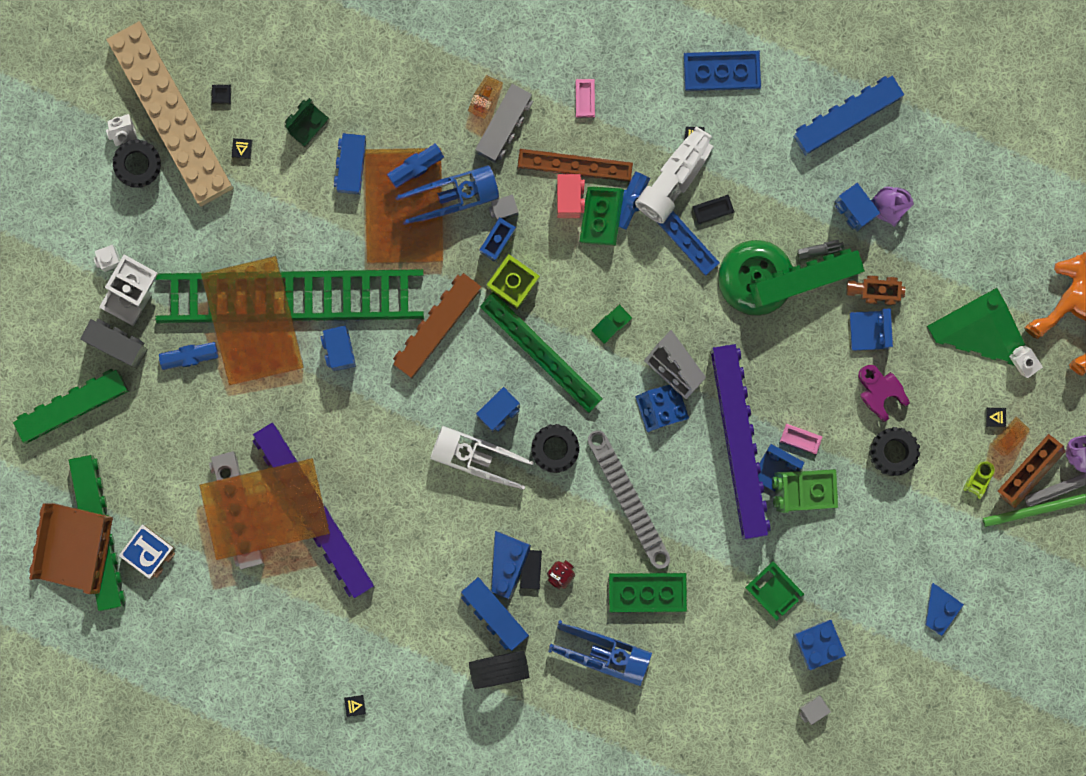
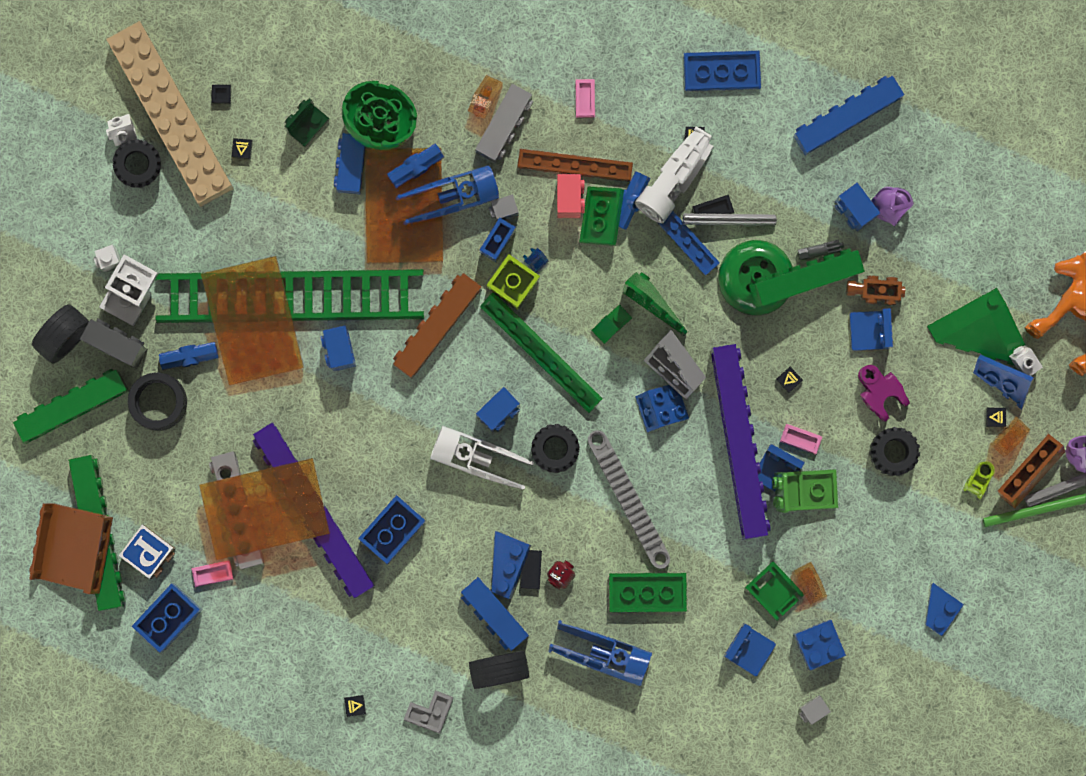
(60, 333): none -> black tyre
(140, 385): none -> black tyre
(167, 618): none -> blue brick
(212, 573): none -> bright pink tile
(370, 107): none -> green brick
(392, 529): none -> blue brick
(432, 717): none -> light grey tile
(536, 260): none -> clear blue tile
(646, 295): none -> green slope
(729, 219): none -> light grey axle
(749, 649): none -> blue bracket
(789, 379): none -> black tile
(810, 582): none -> clear orange slope
(1006, 379): none -> blue wing

